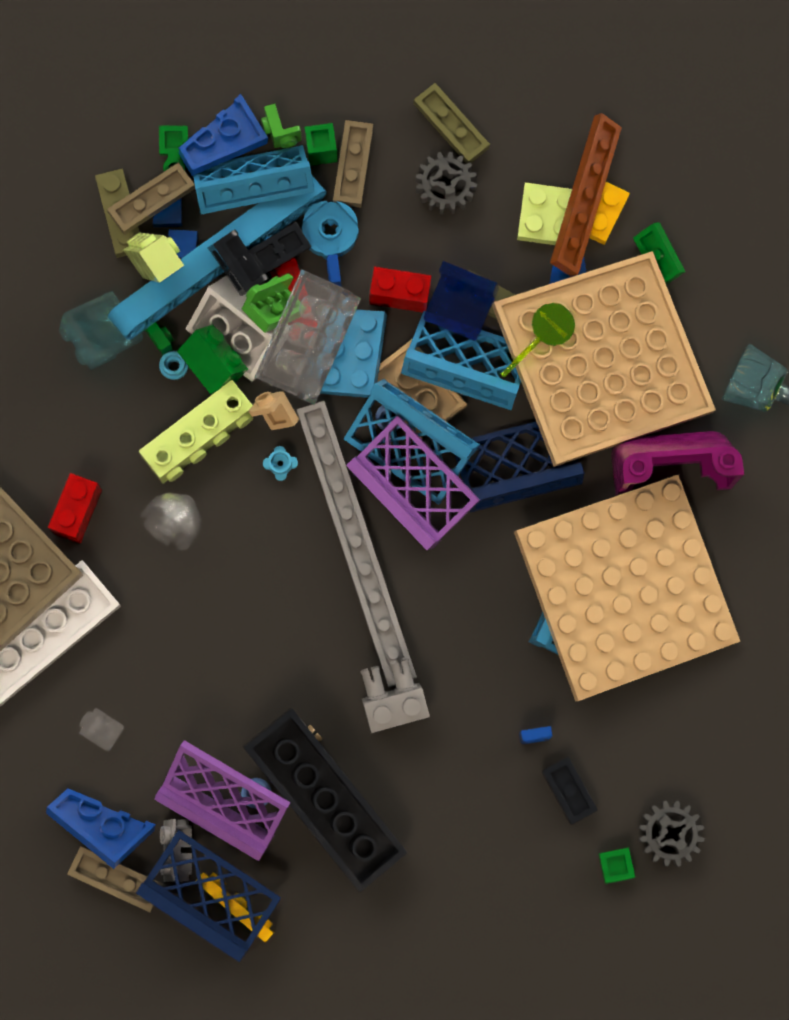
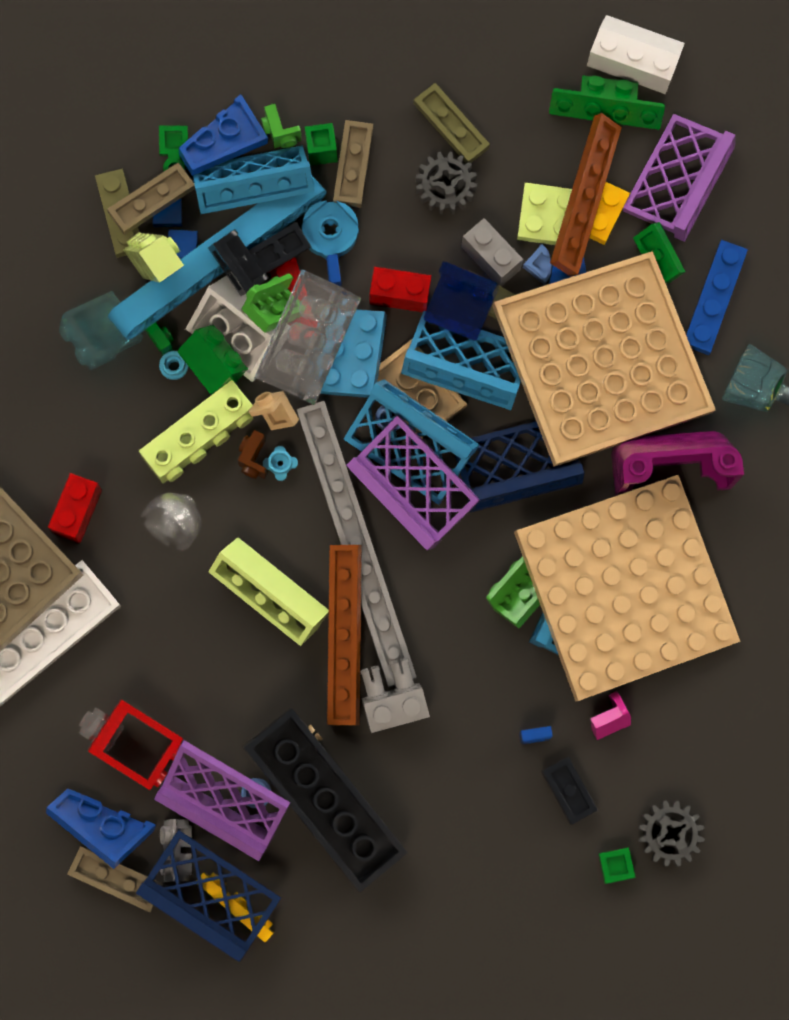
(109, 728): none -> red window
(250, 450): none -> reddish brown bracket
(268, 591): none -> yellowish green brick
(344, 635): none -> dark orange plate
(491, 252): none -> light grey piece
(514, 595): none -> bright green bracket
(539, 264): none -> medium blue tile
(551, 325): clear neon green piece -> none
(611, 97): none -> green bracket
(611, 720): none -> dark pink tile
(635, 54): none -> white slope
(698, 191): none -> medium lavender fence
(715, 296): none -> blue plate

